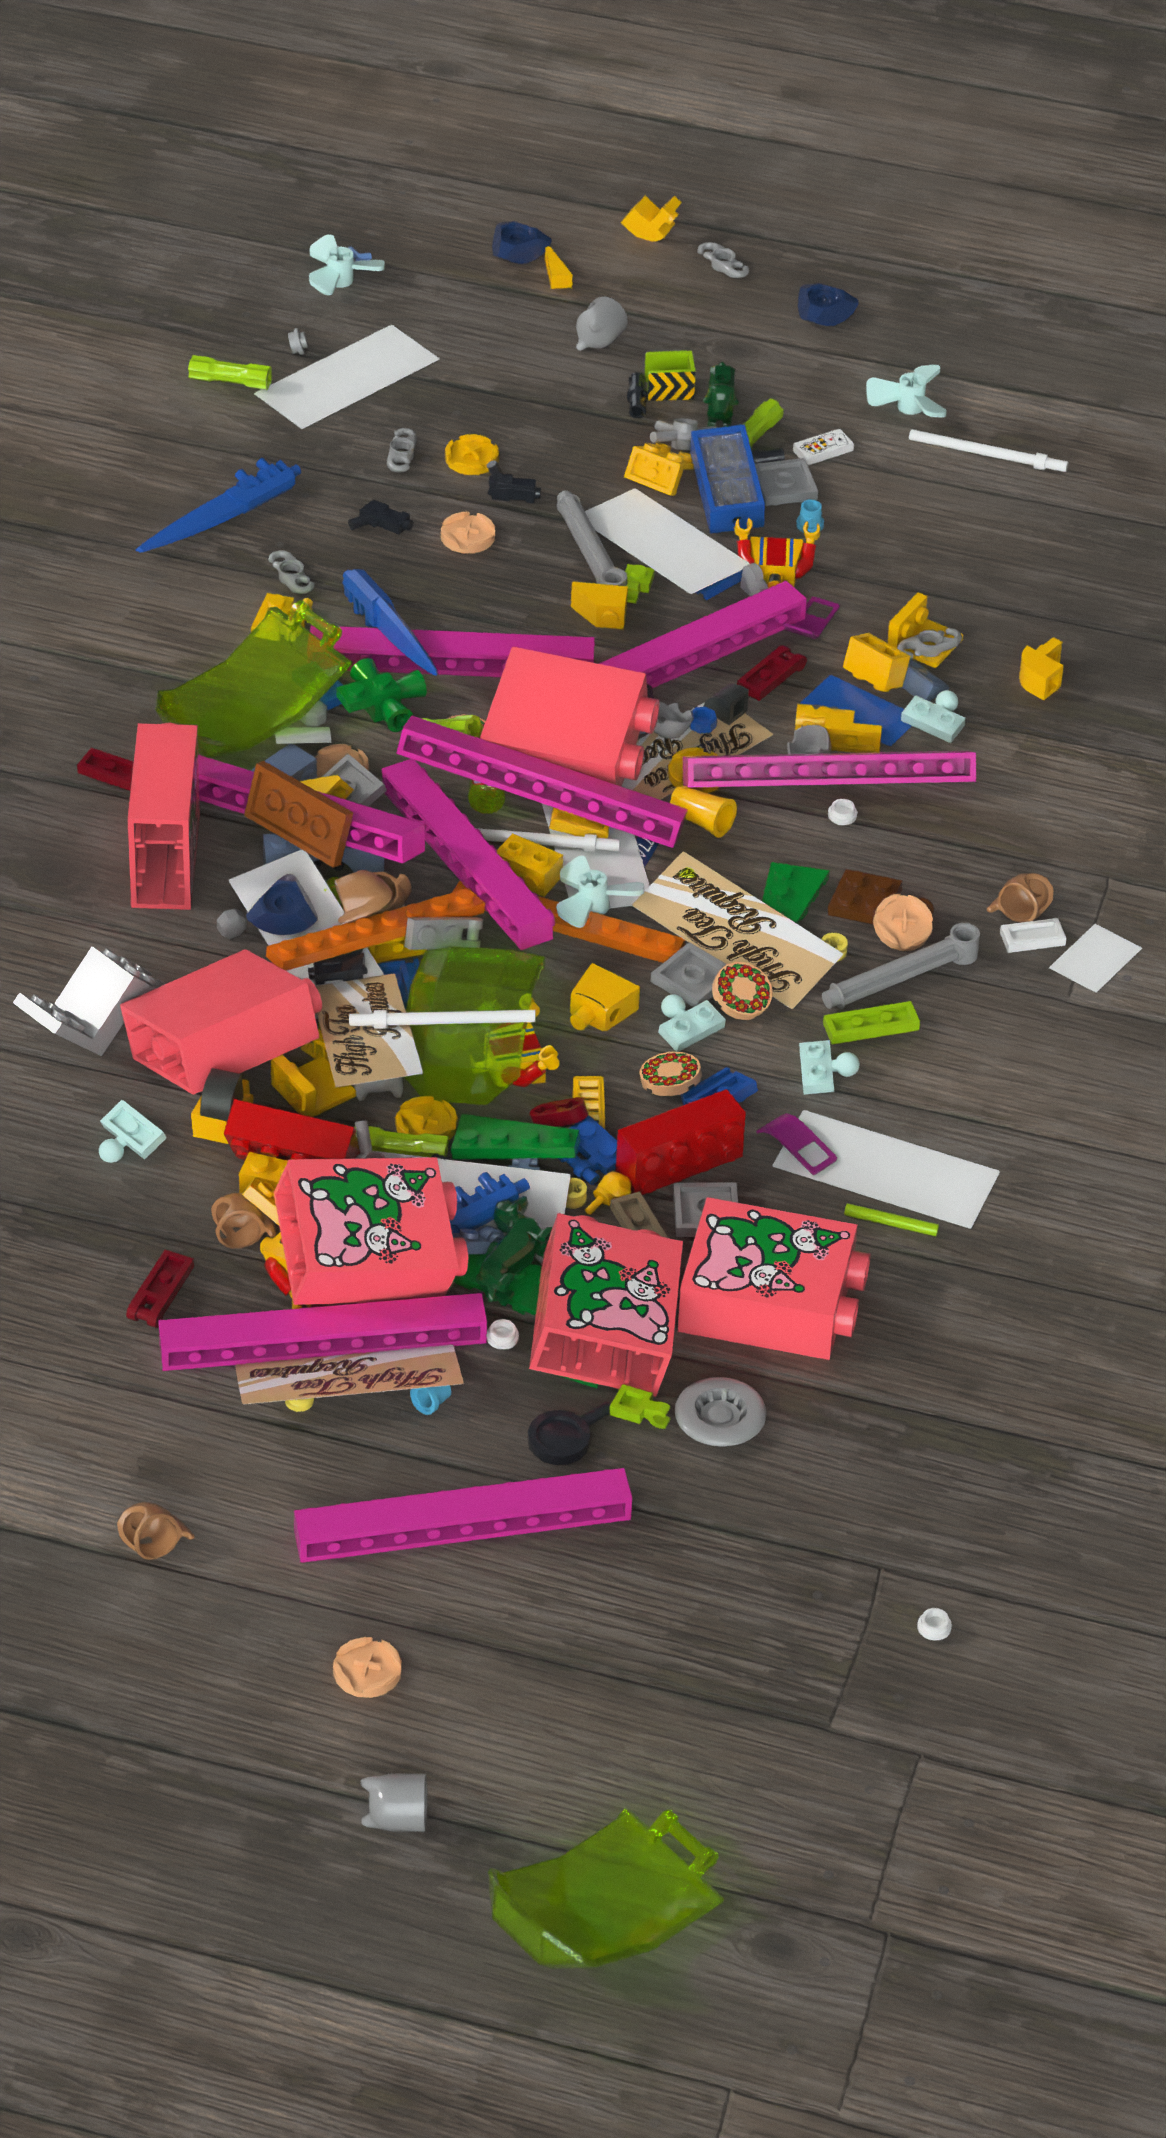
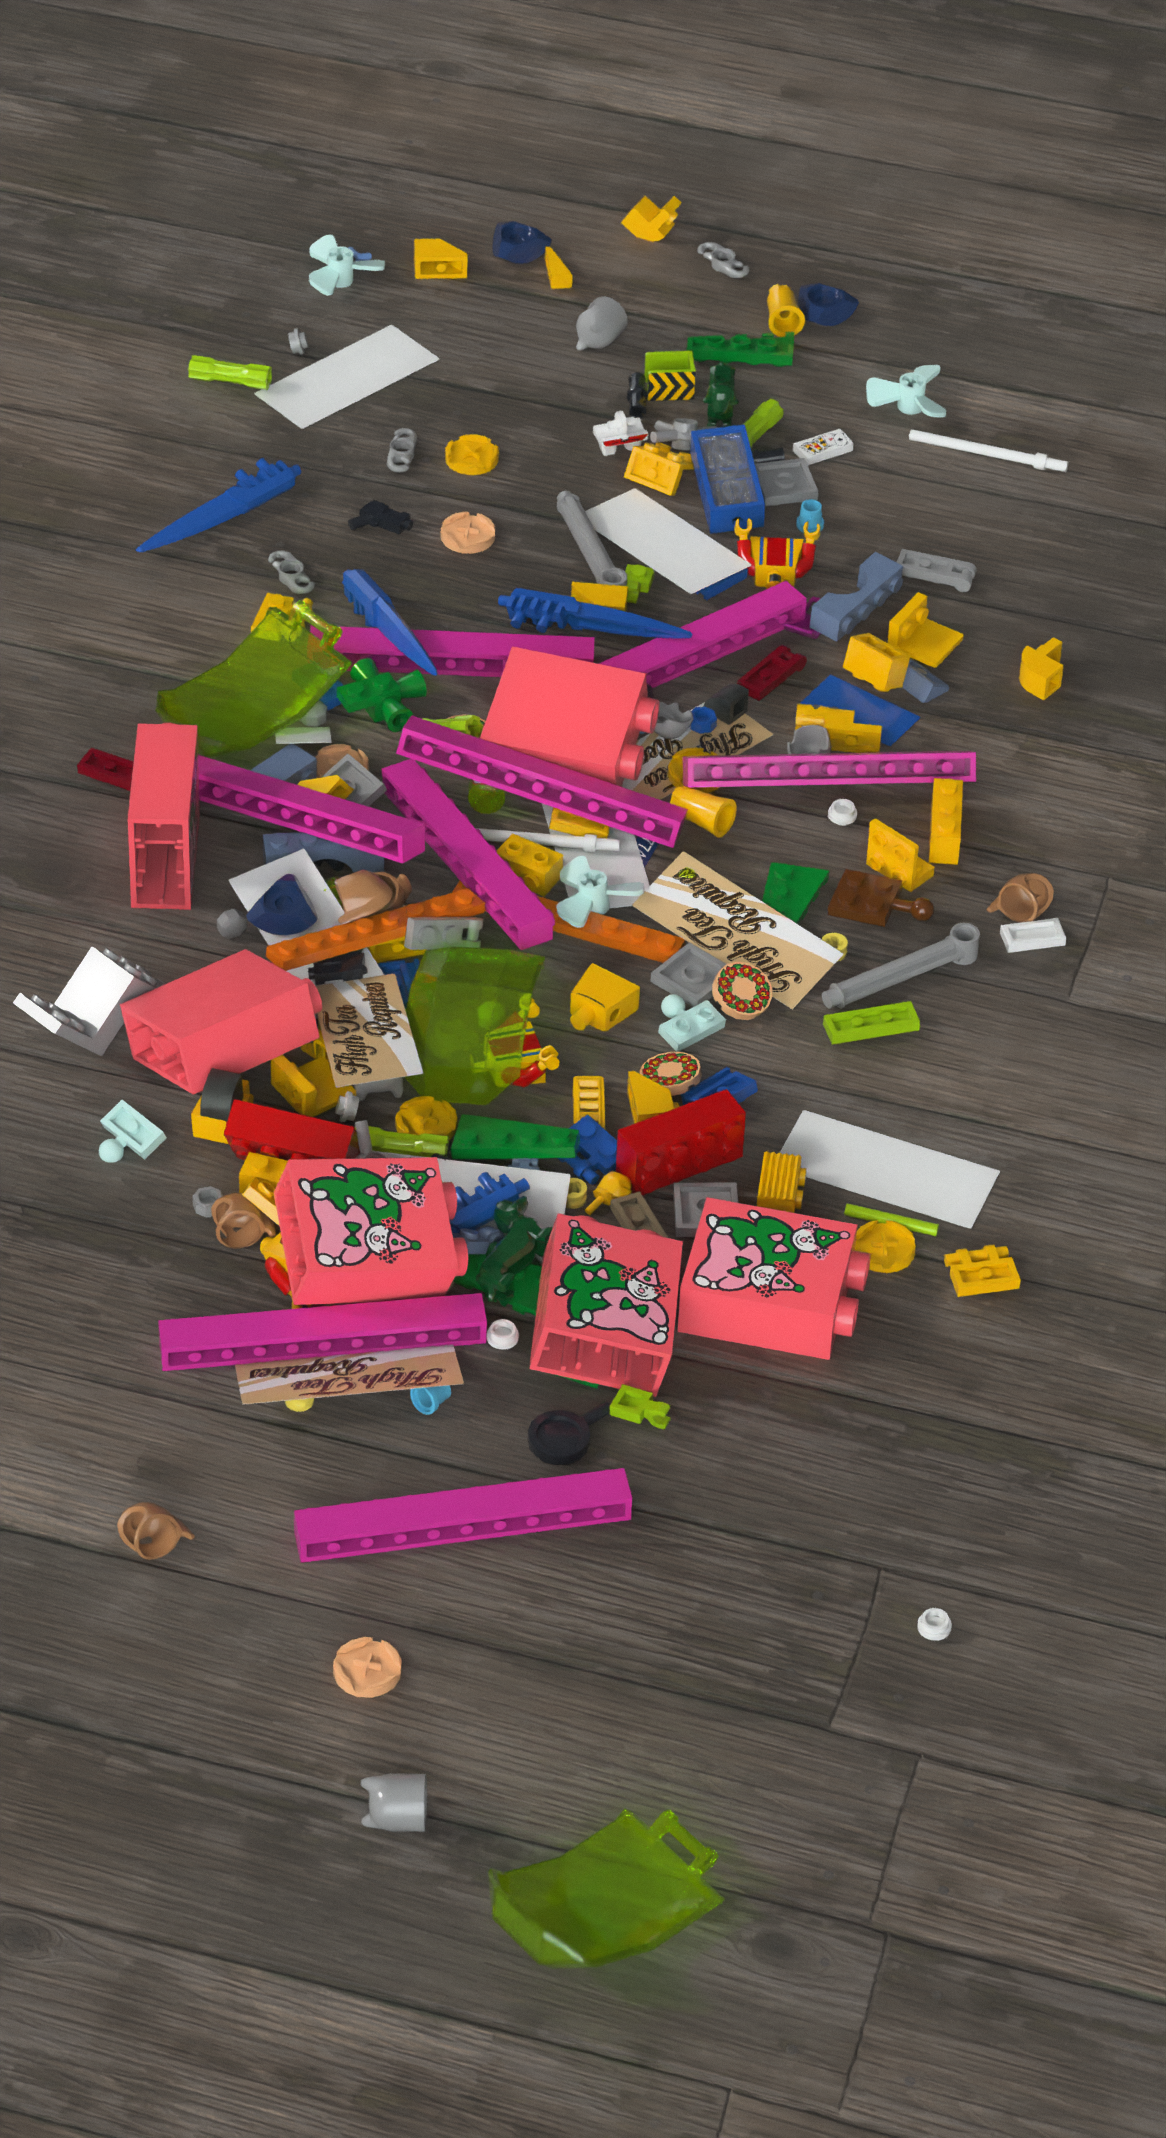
(160, 1288): dark red plate -> none
(204, 1200): none -> light grey tile
(298, 814): dark orange plate -> none
(347, 1107): none -> white plate
(381, 1019): white bar -> none
(438, 260): none -> yellow slope
(506, 487): black piece -> none
(550, 608): none -> blue piece
(560, 1112): dark red beam -> none
(618, 432): none -> white hips
(647, 1097): none -> yellow slope
(720, 1419): light grey wheel -> none
(741, 348): none -> green wing
(752, 579): light grey tile -> none
(780, 1182): none -> yellow brick
(784, 311): none -> yellow plant
(795, 1136): magenta piece -> none
(818, 1067): light aqua plate -> none
(840, 613): none -> sand blue arch
(889, 1244): none -> yellow tile
(896, 856): none -> yellow bracket
(903, 922): light nougat tile -> none
(935, 718): light aqua plate -> none
(937, 569): none -> light grey plate
(942, 643): light grey piece -> none
(945, 821): none -> yellow brick
(982, 1270): none -> yellow plate
(1095, 958): white sticker -> none

